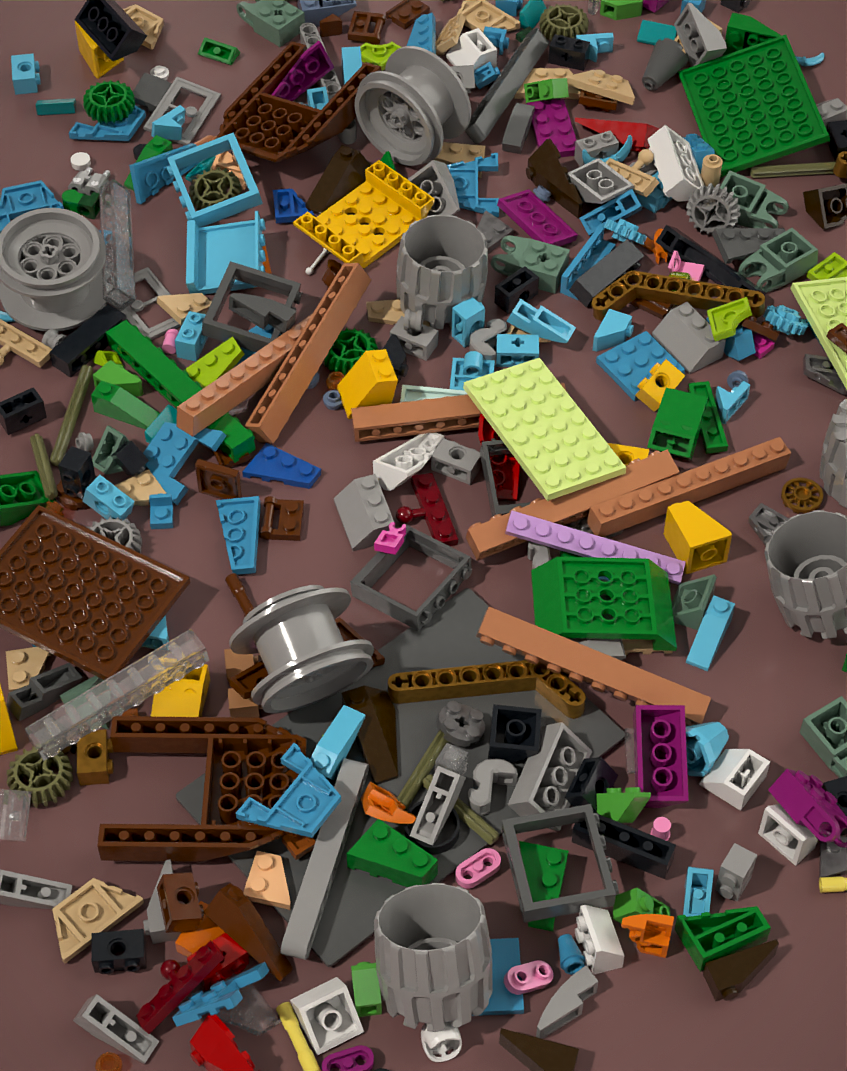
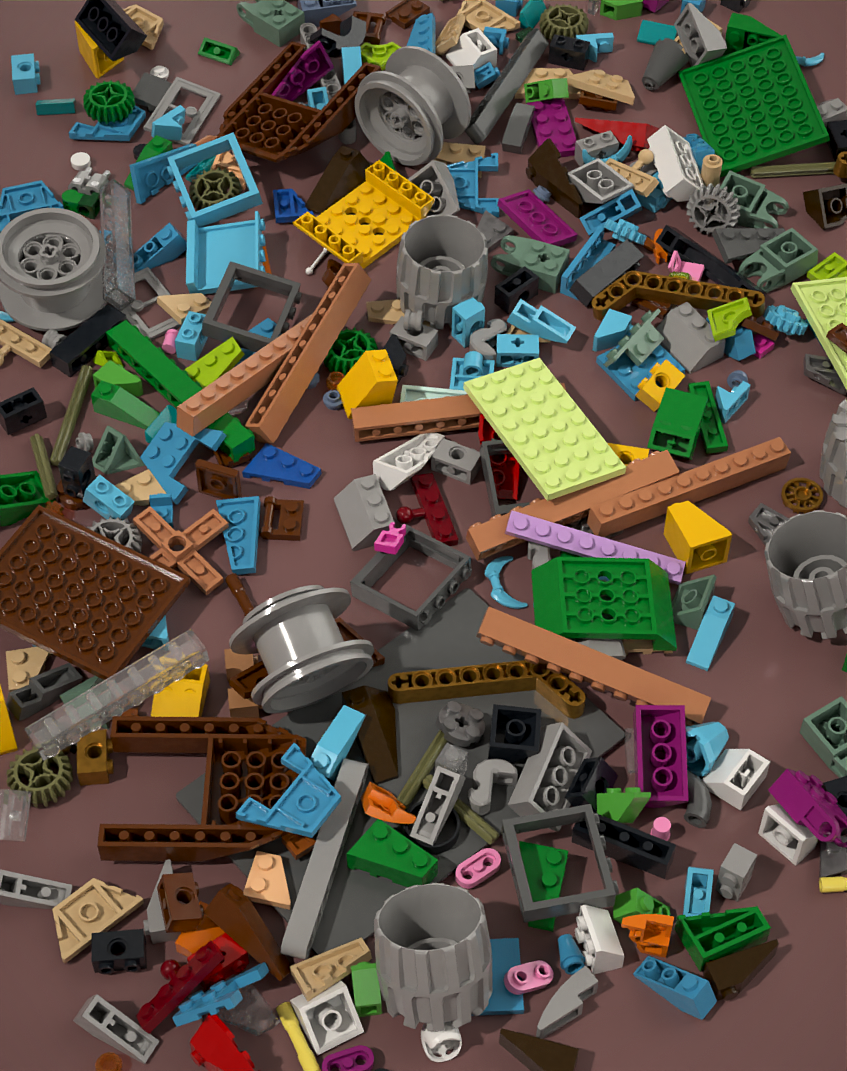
(130, 458): black brick -> none
(160, 249): none -> dark azure slope
(192, 538): none -> nougat piece
(263, 311): dark grey slope -> none
(328, 968): none -> tan wing
(351, 35): none -> black arch
(498, 594): none -> medium azure piece
(640, 343): none -> sand green bracket
(679, 987): none -> dark azure slope
(699, 802): none -> dark grey cylinder

